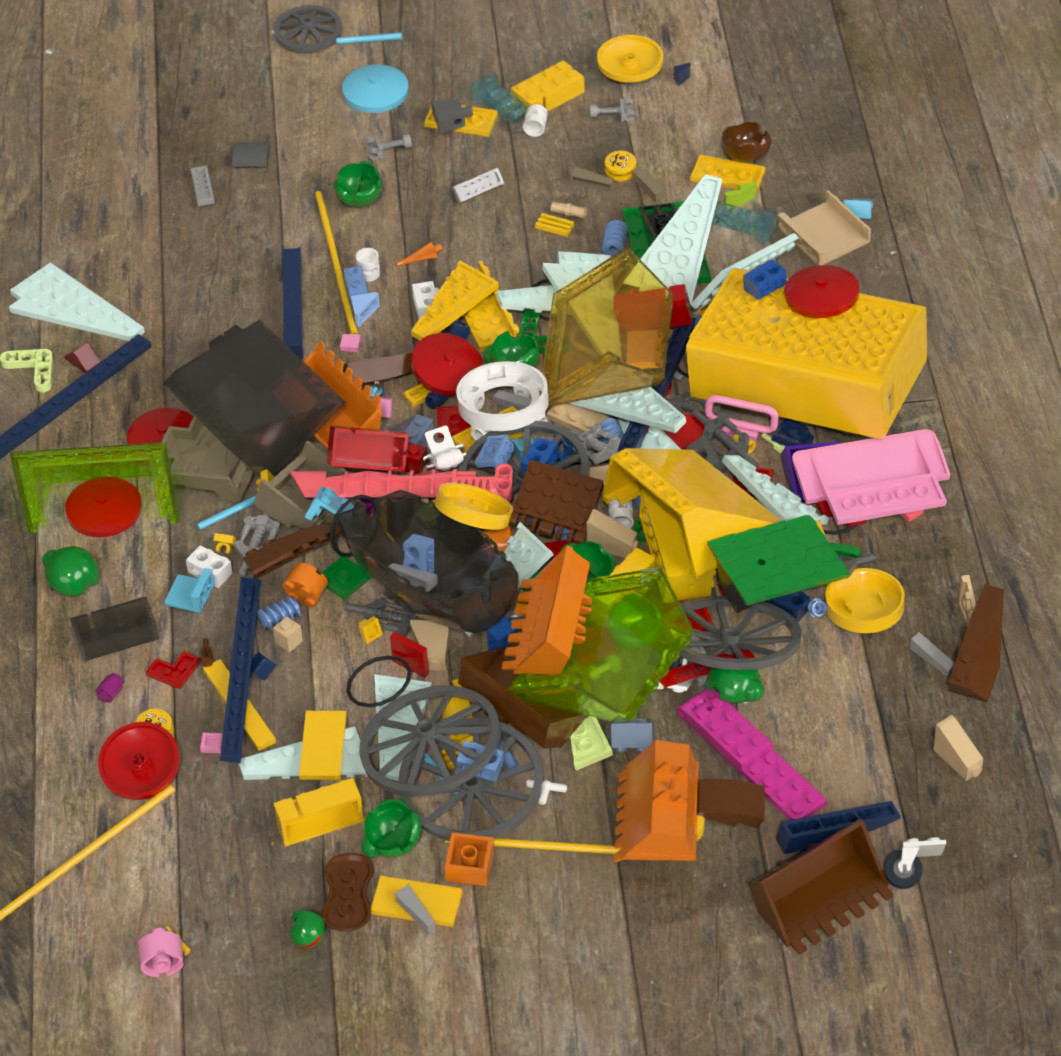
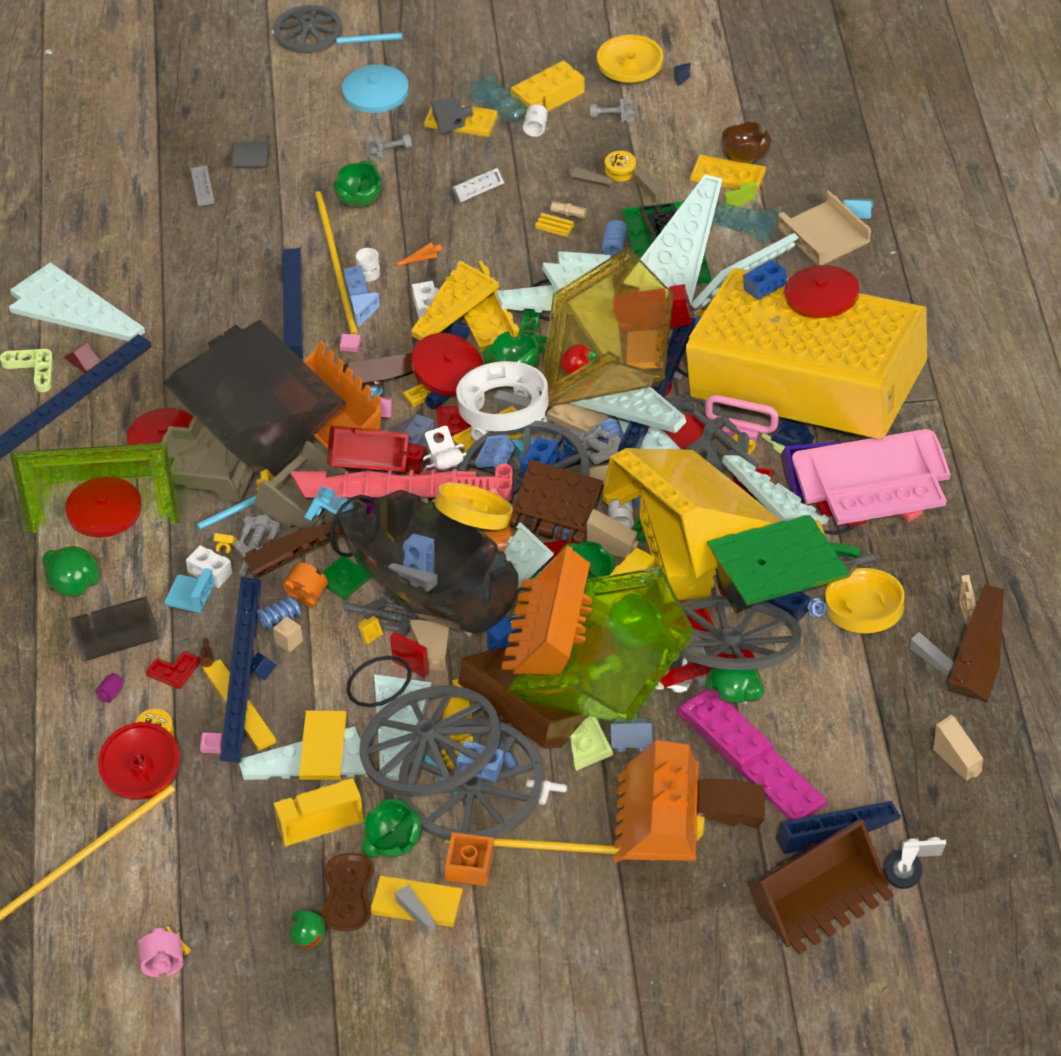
(575, 358): none -> red piece

